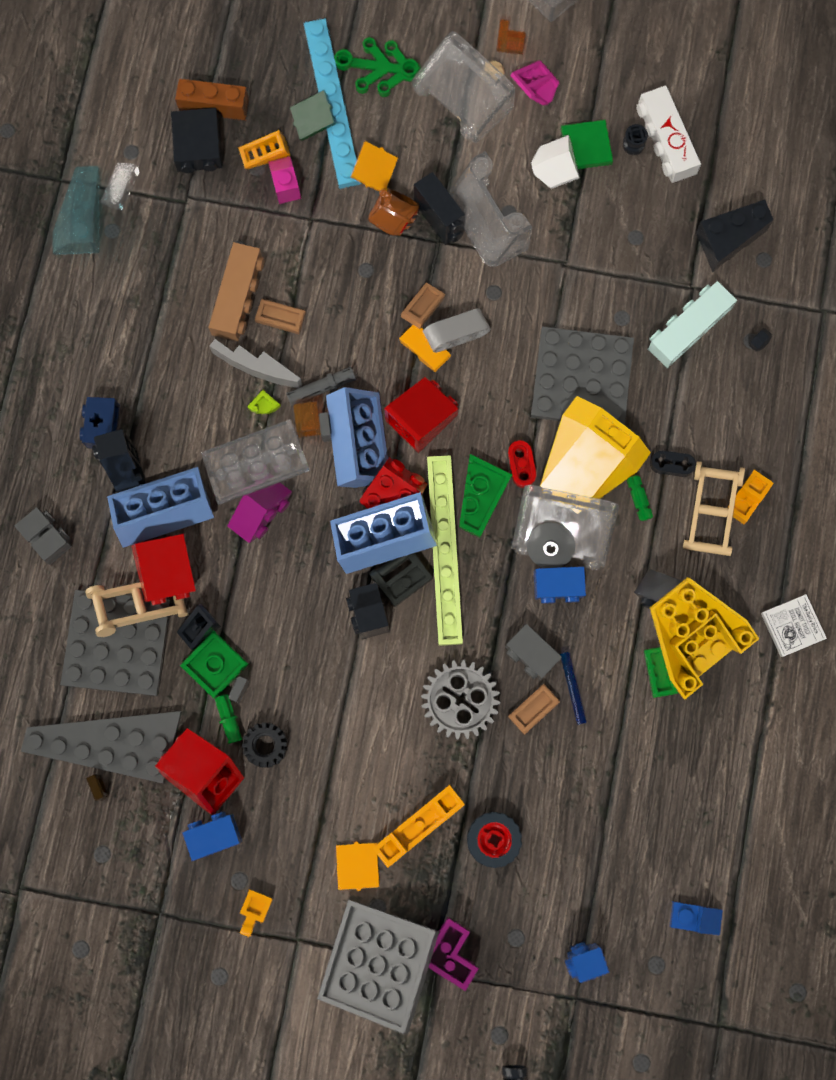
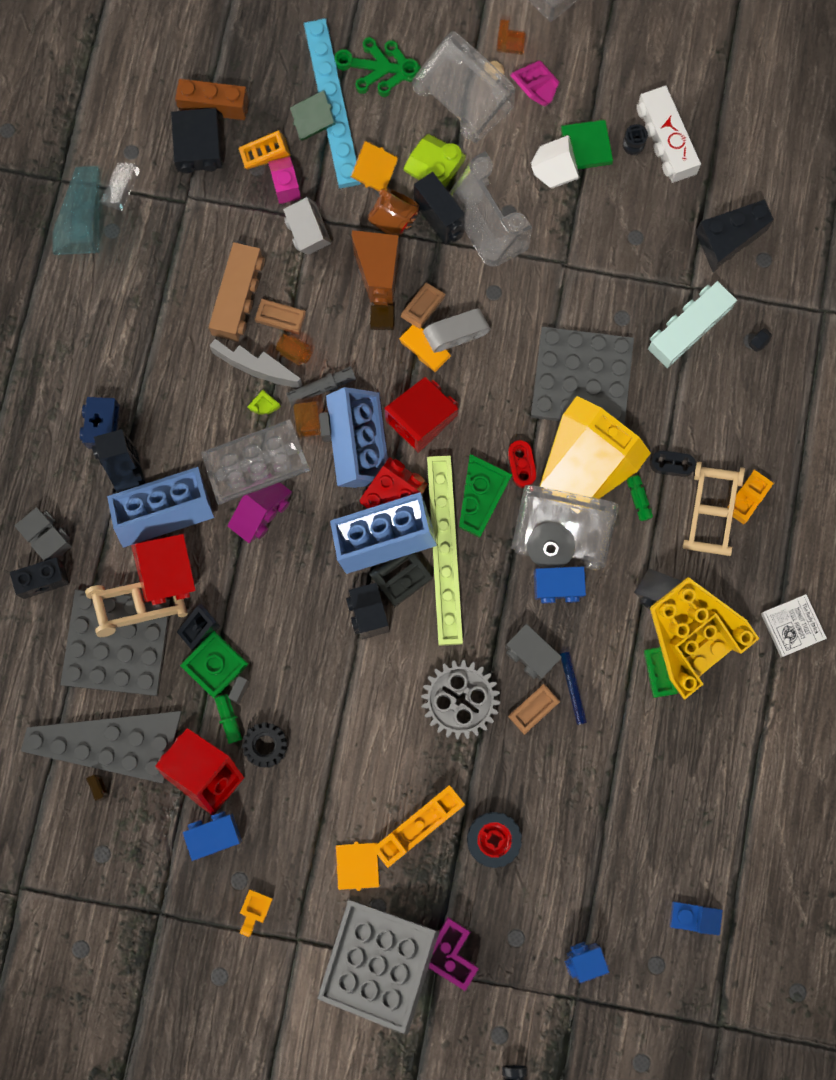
(39, 578): none -> black brick
(294, 349): none -> clear orange brick
(306, 226): none -> light grey brick
(378, 264): none -> dark orange slope
(381, 317): none -> dark brown tile
(434, 157): none -> lime slope

